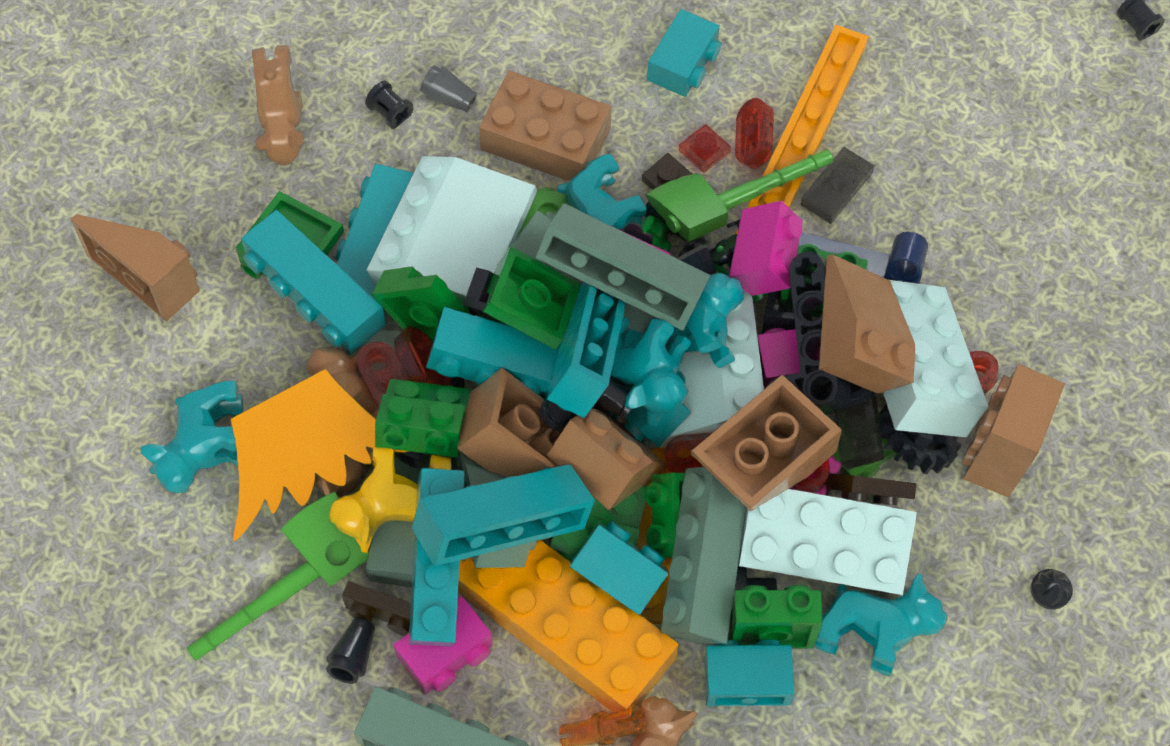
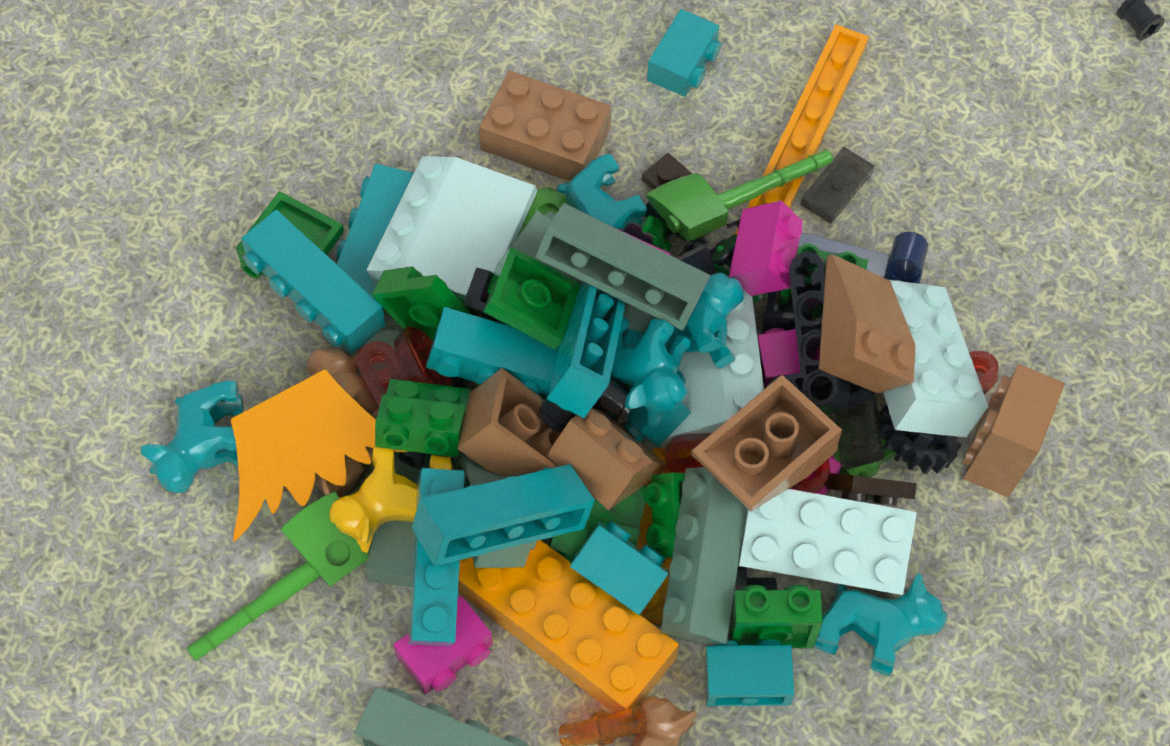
(141, 262): medium nougat slope -> none
(277, 105): medium nougat animal -> none
(351, 653): black cone -> none
(371, 604): dark brown plate -> none
(389, 104): black bush -> none
(447, 89): dark grey cone -> none
(704, 148): clear red plate -> none
(754, 133): clear red plate -> none
(1051, 589): black plate -> none

